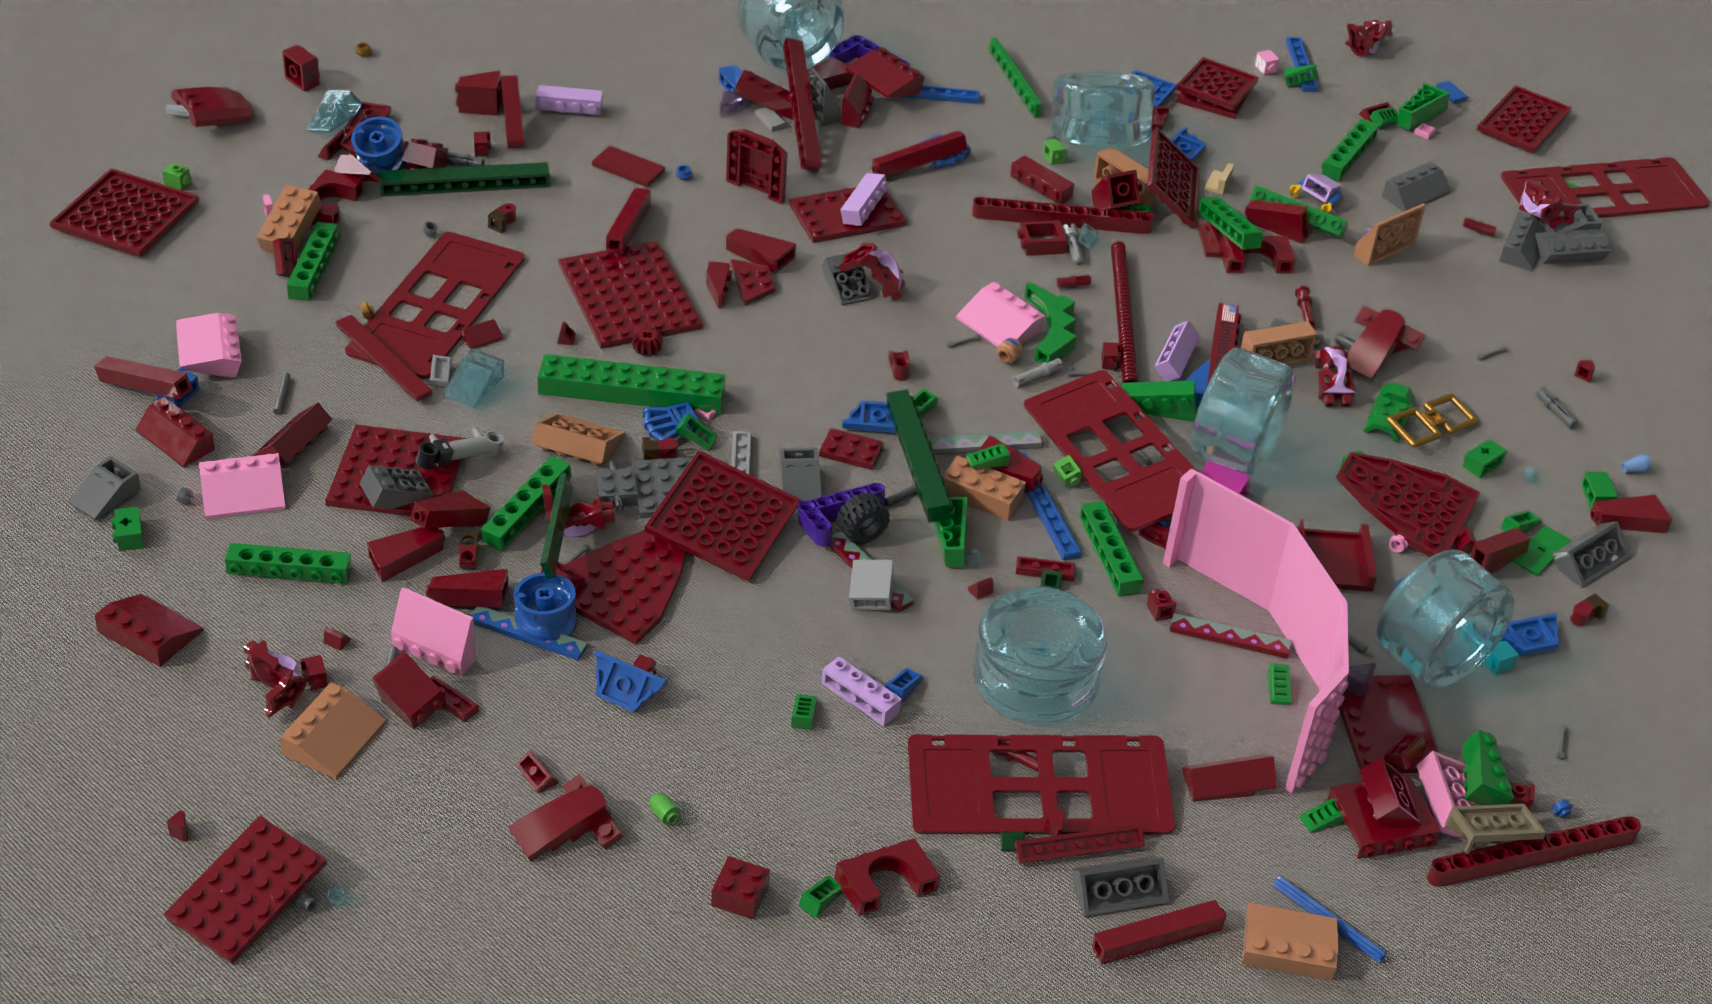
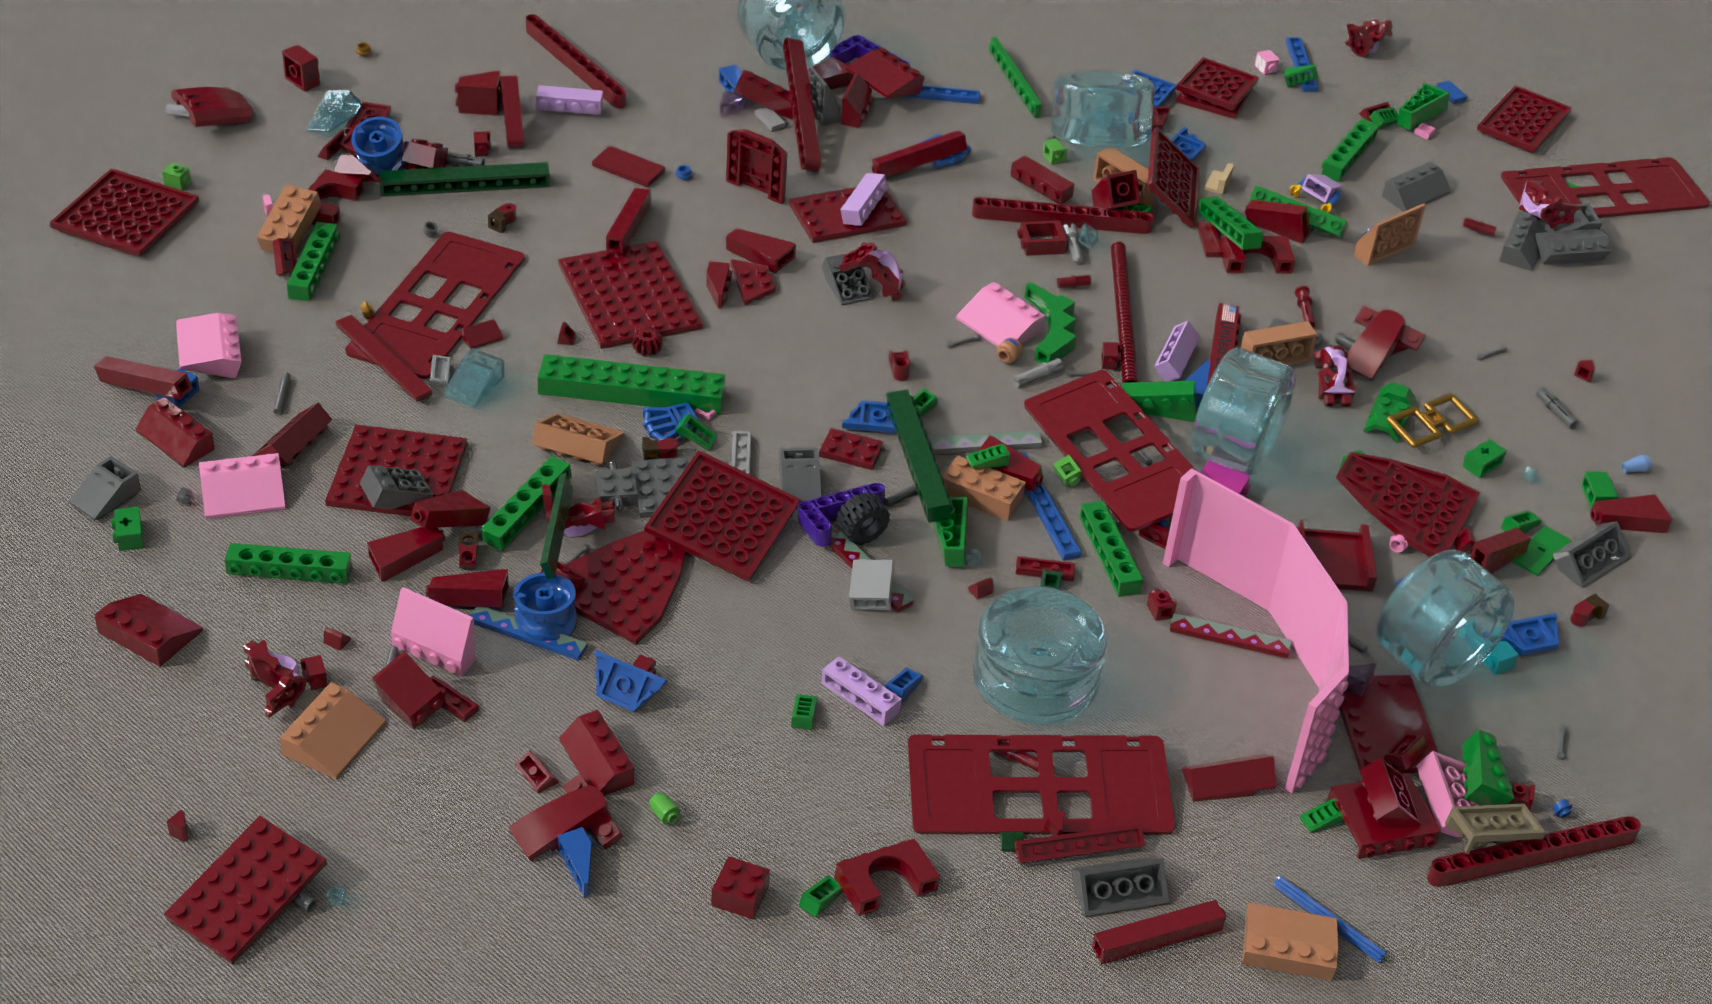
(443, 452): piece -> none
(575, 61): none -> dark red beam
(576, 853): none -> blue slope
(597, 753): none -> dark red slope
(1281, 673): green slope -> none

